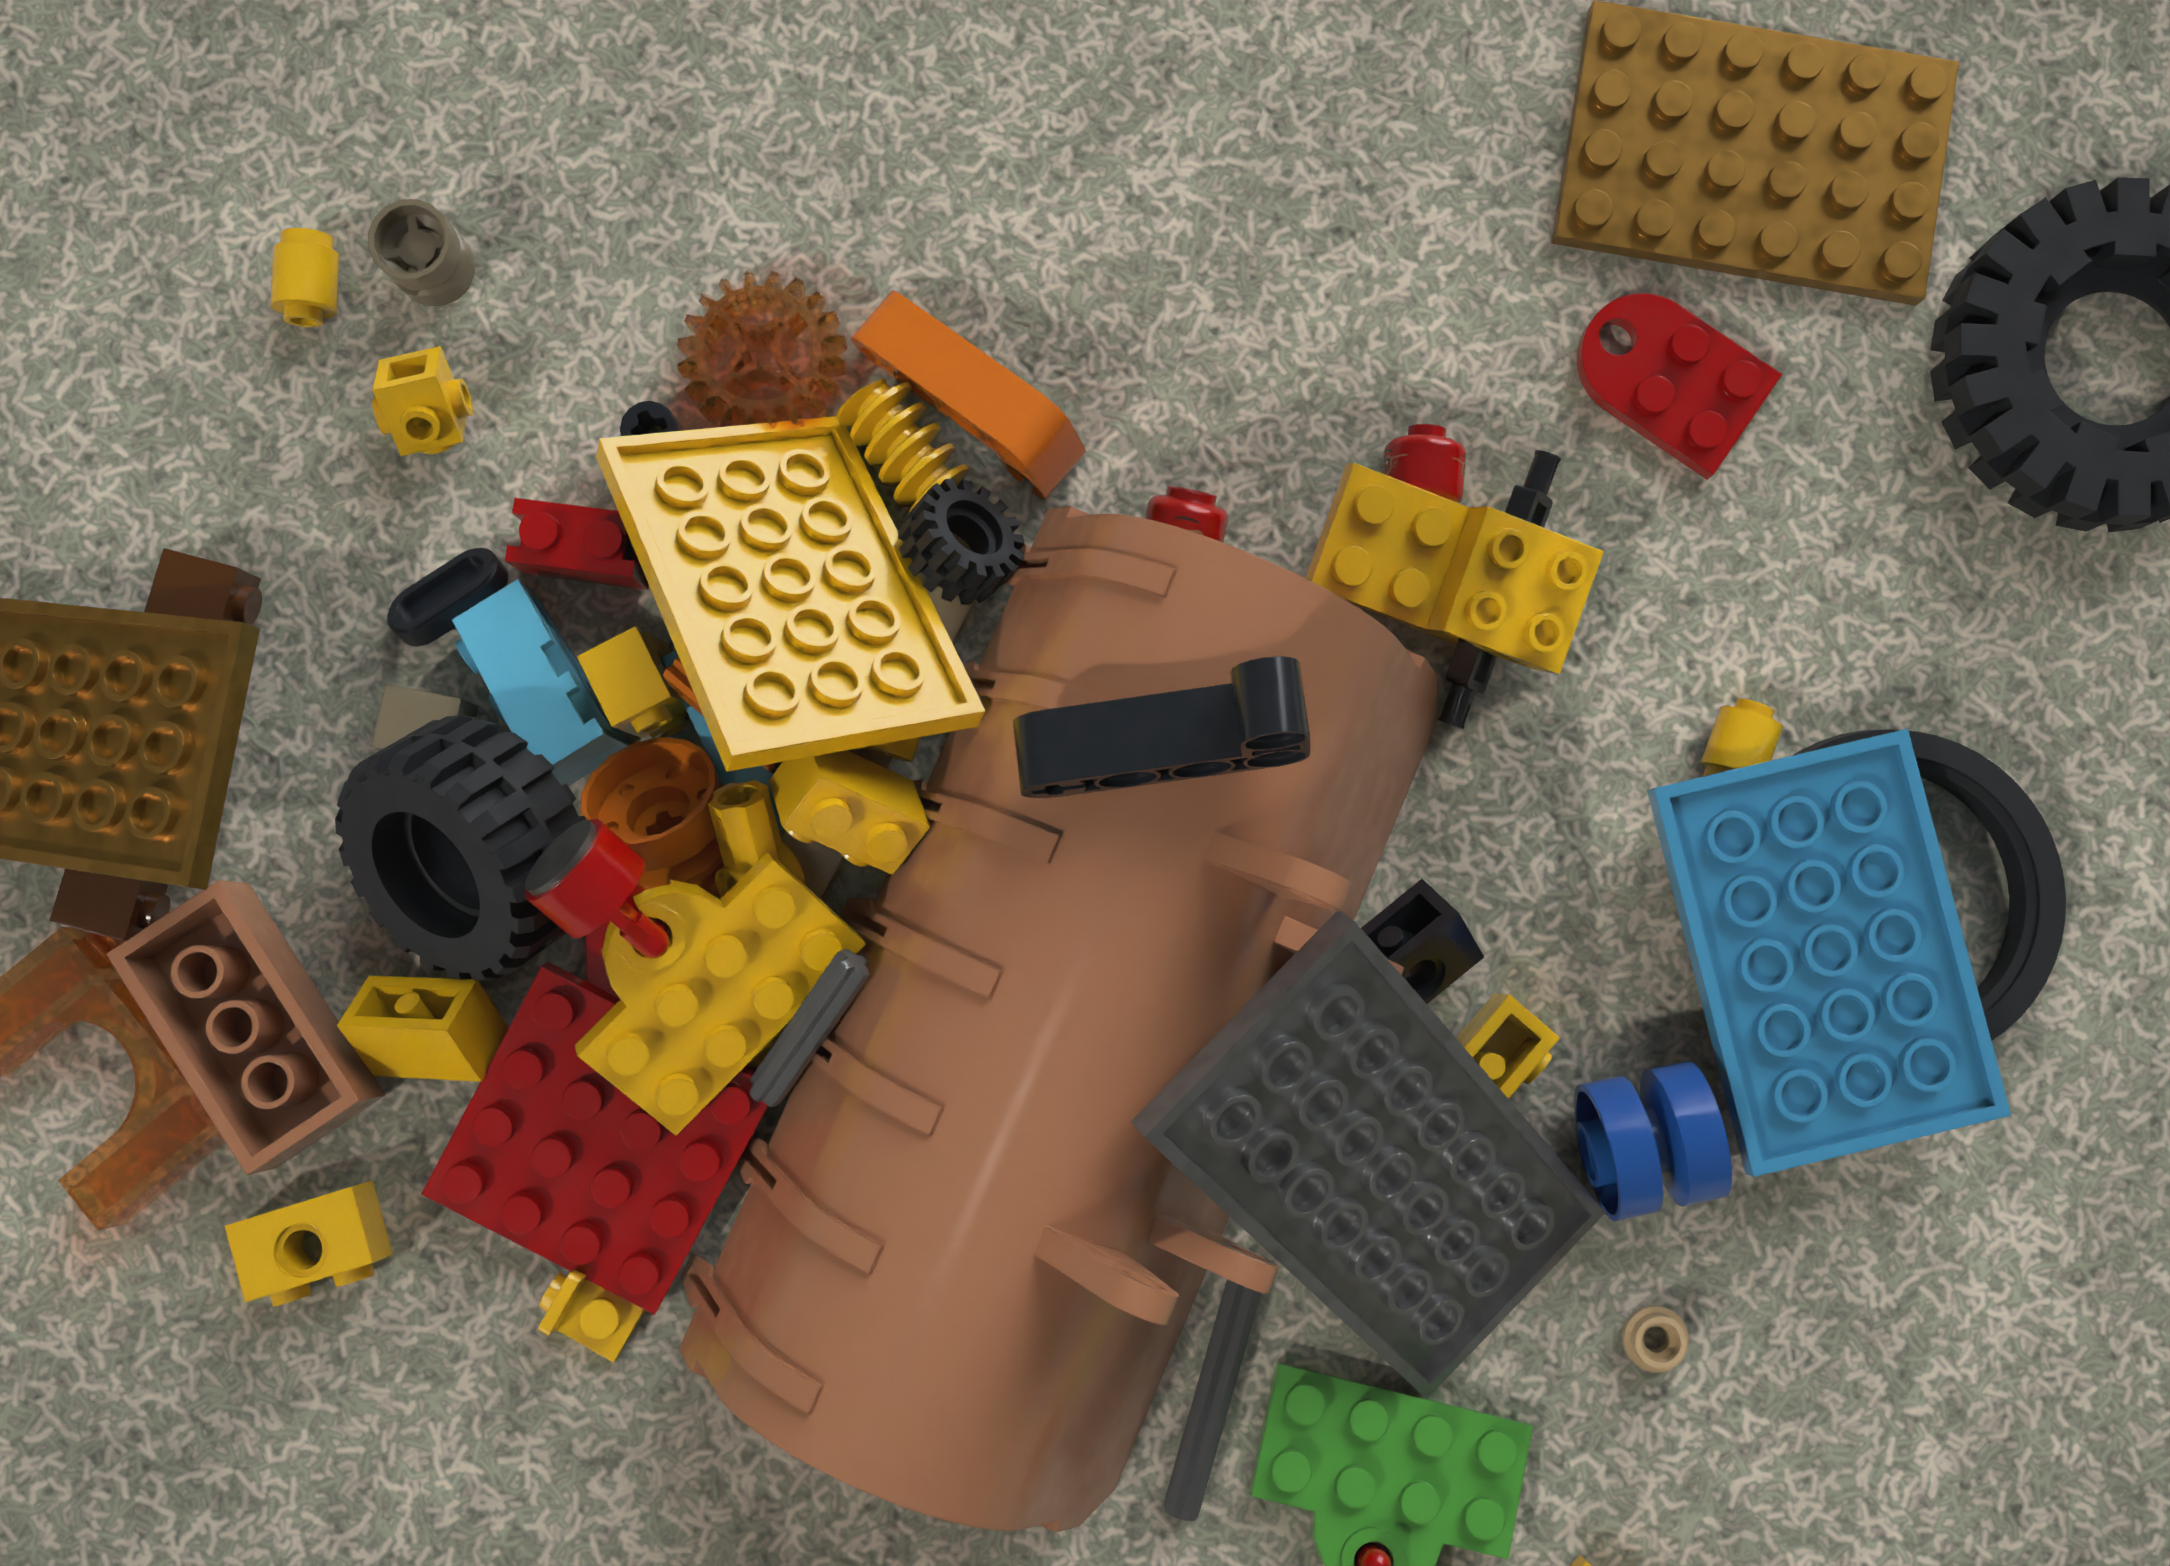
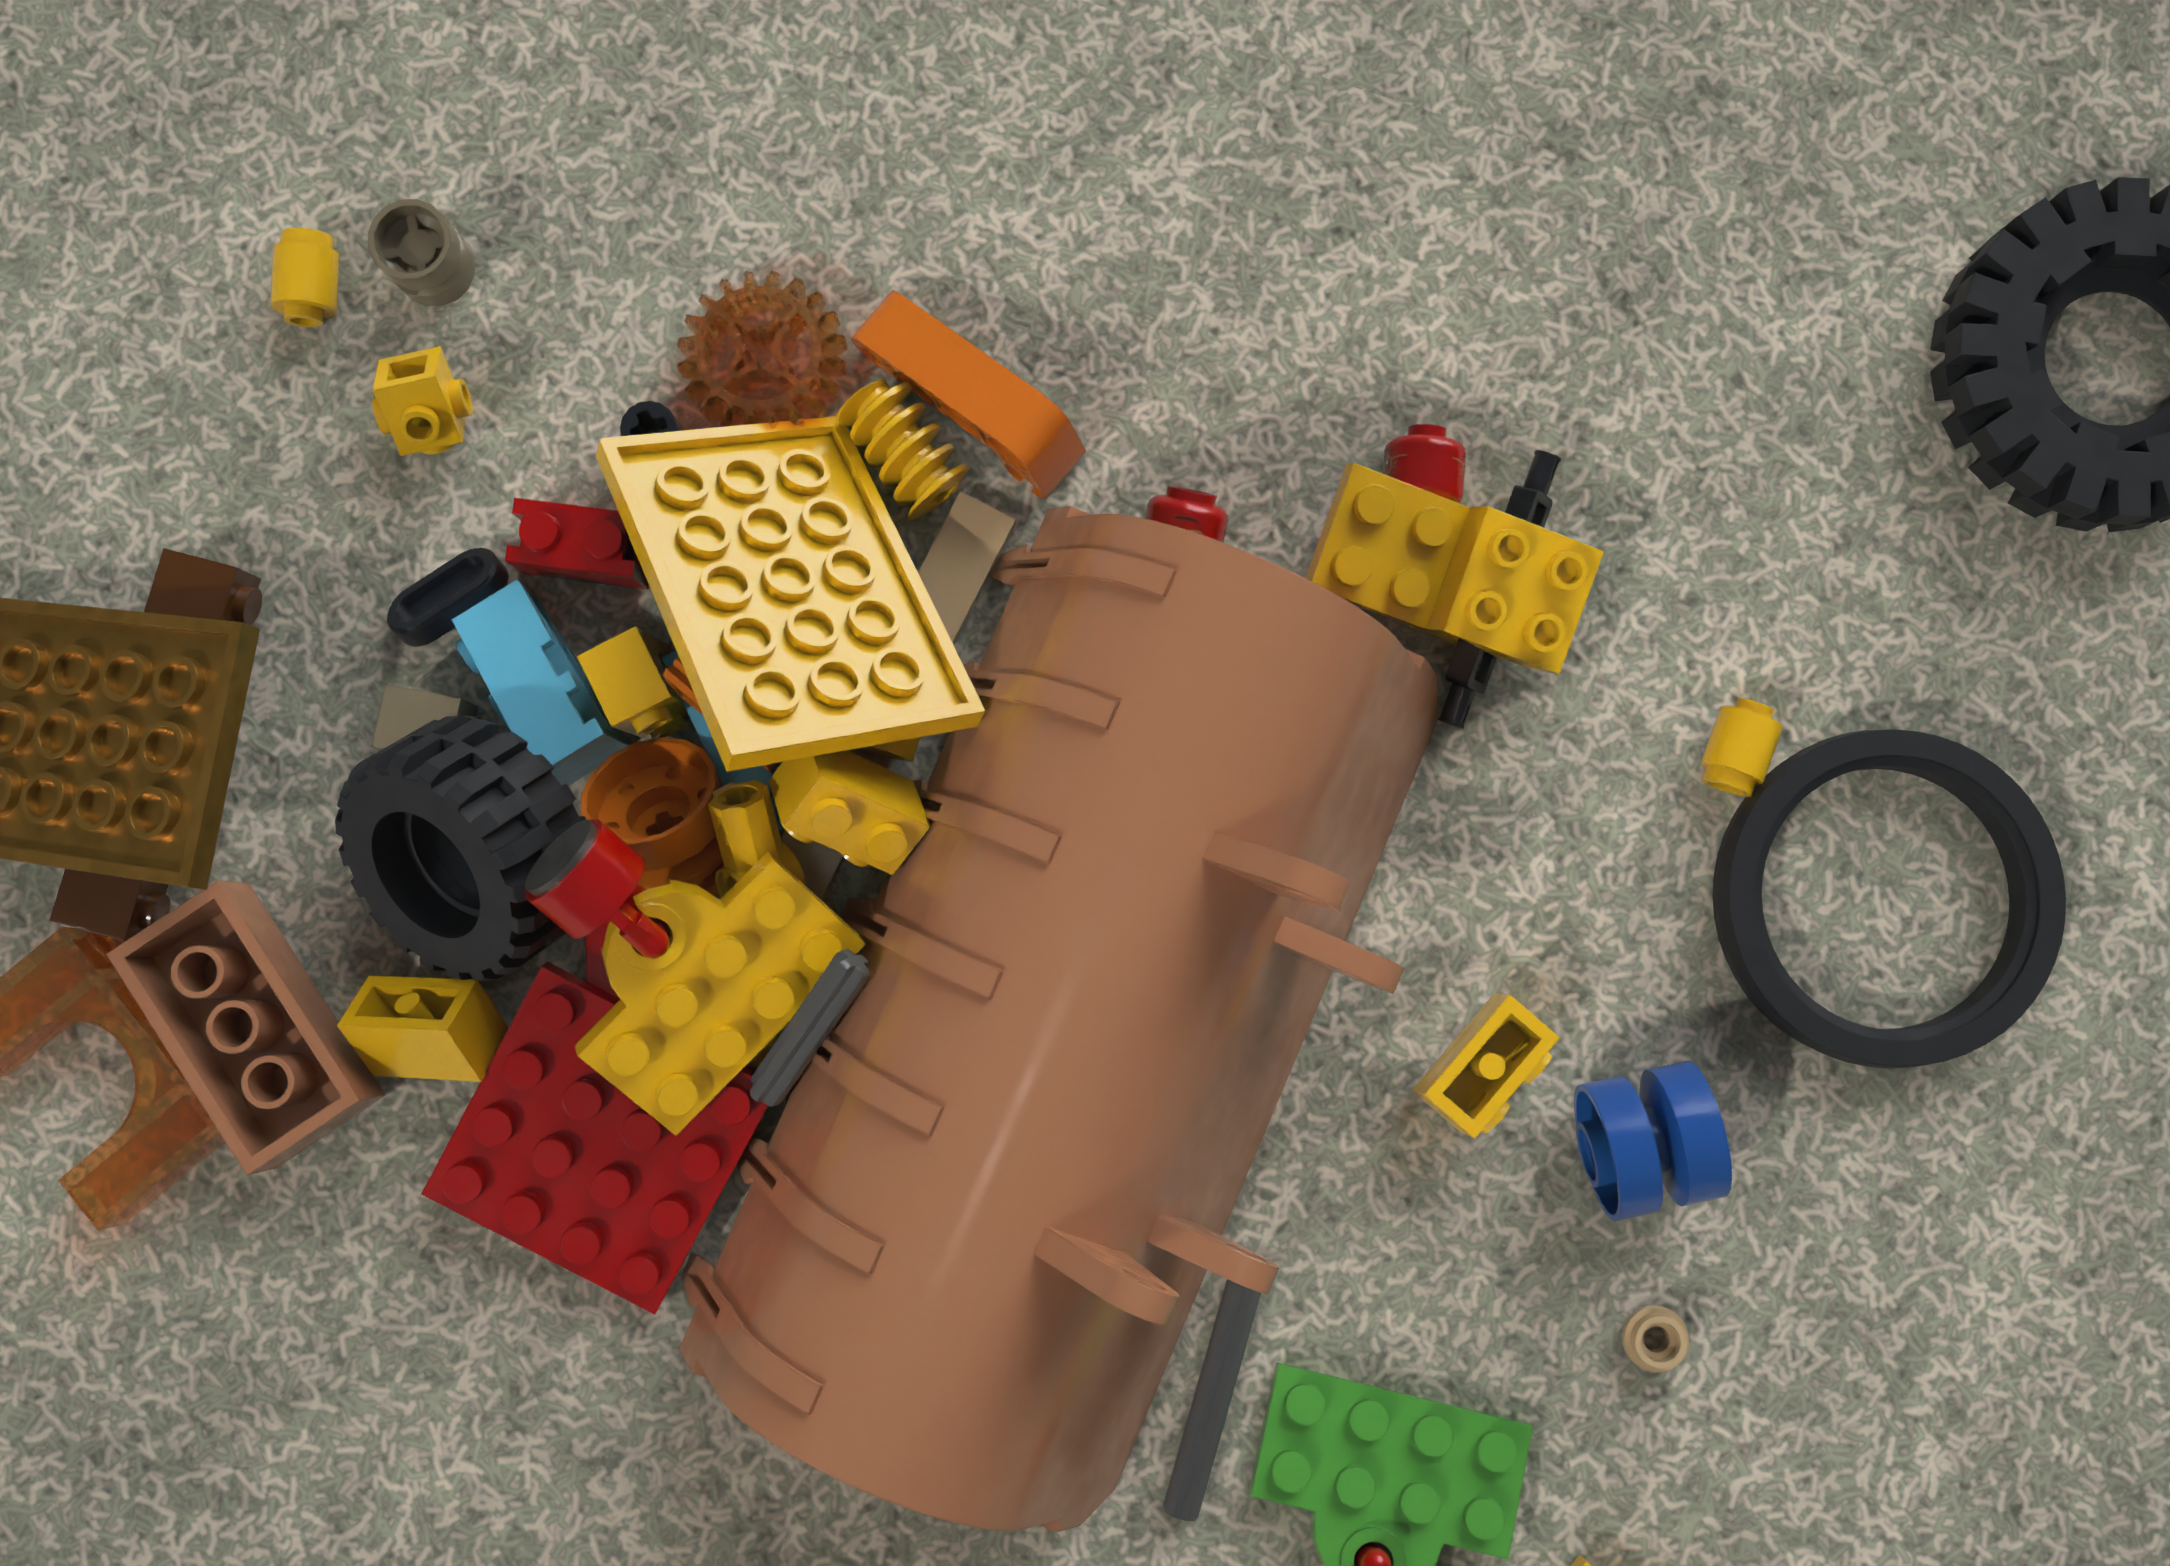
(271, 1251): yellow brick -> none
(588, 1314): yellow bracket -> none
(946, 561): black tyre -> none
(1167, 735): black beam -> none
(1372, 1156): flat silver plate -> none
(1425, 939): black brick -> none
(1677, 383): red plate -> none
(1756, 153): pearl gold plate -> none
(1828, 953): dark azure plate -> none

